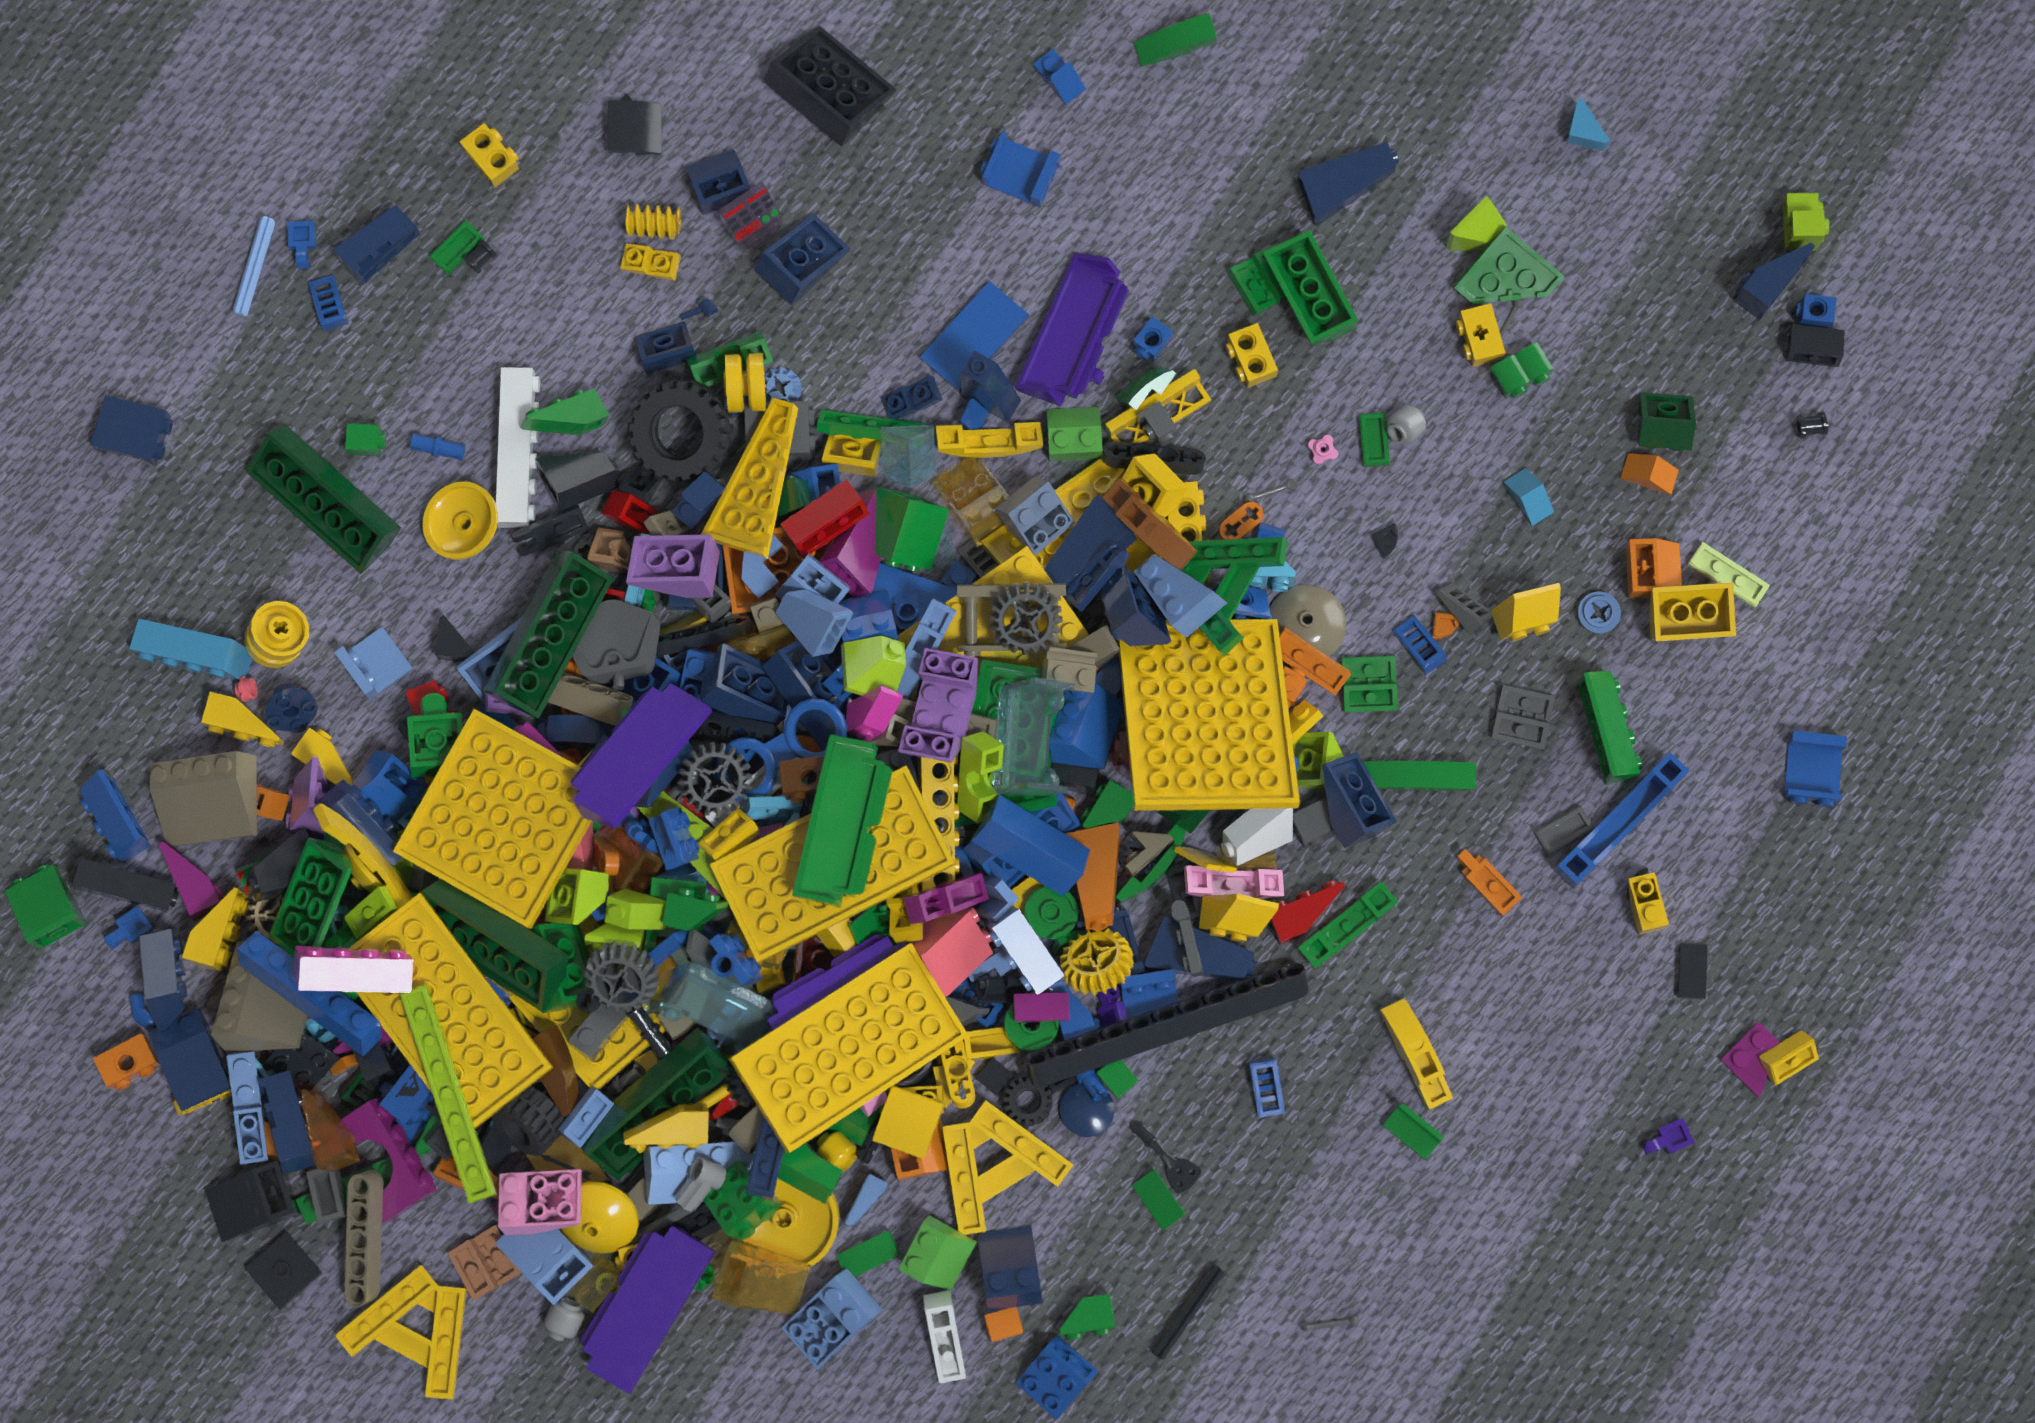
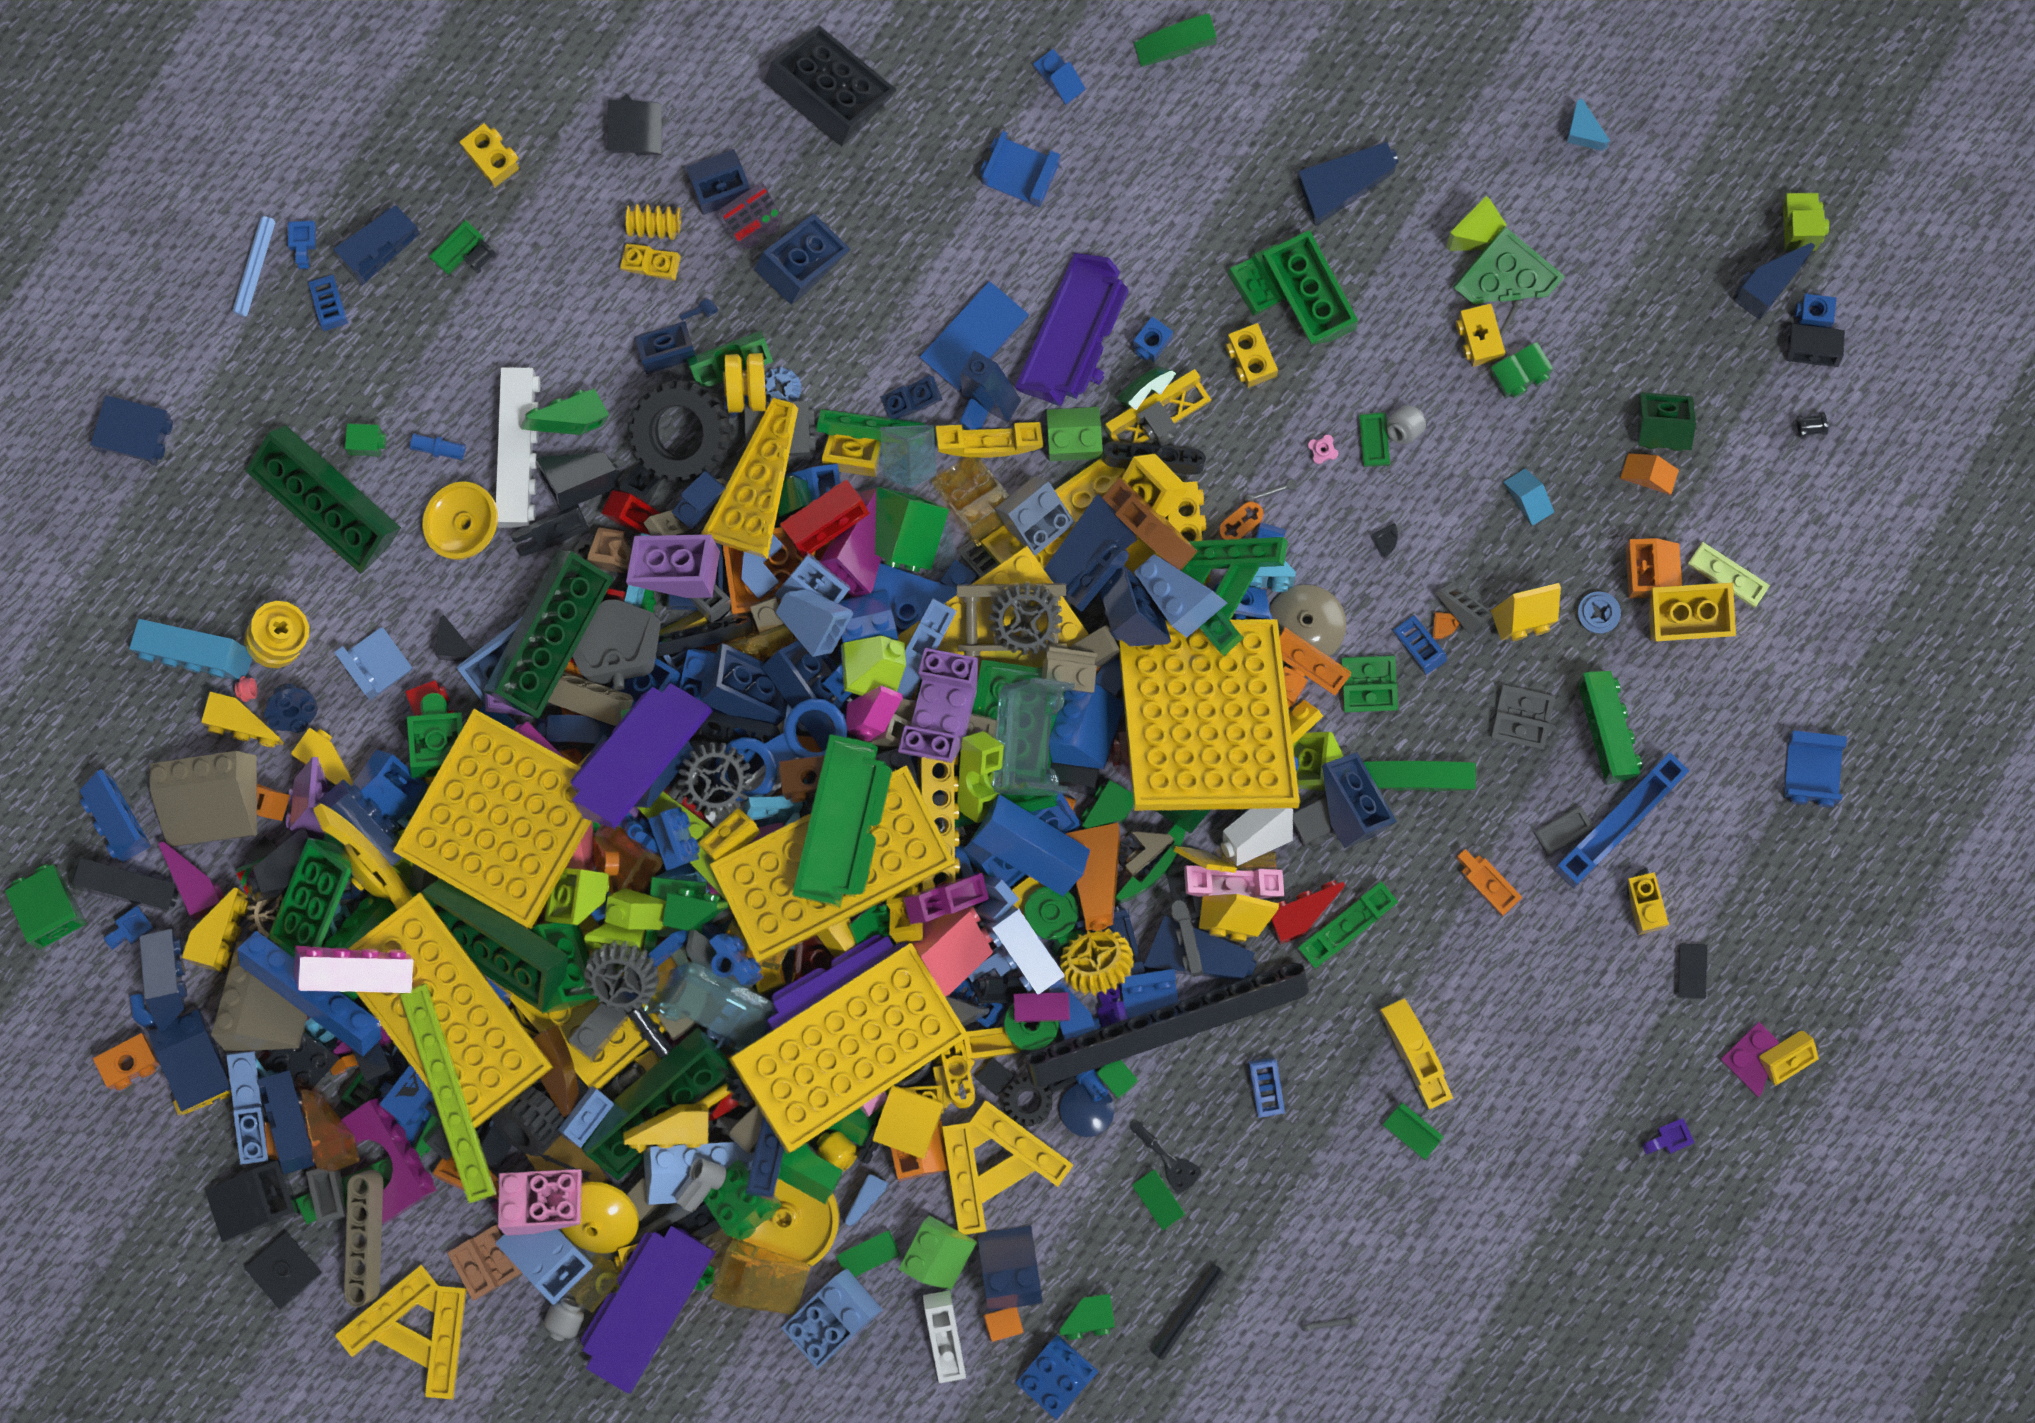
(371, 912): lime slope -> none
(584, 998): black hinge -> none

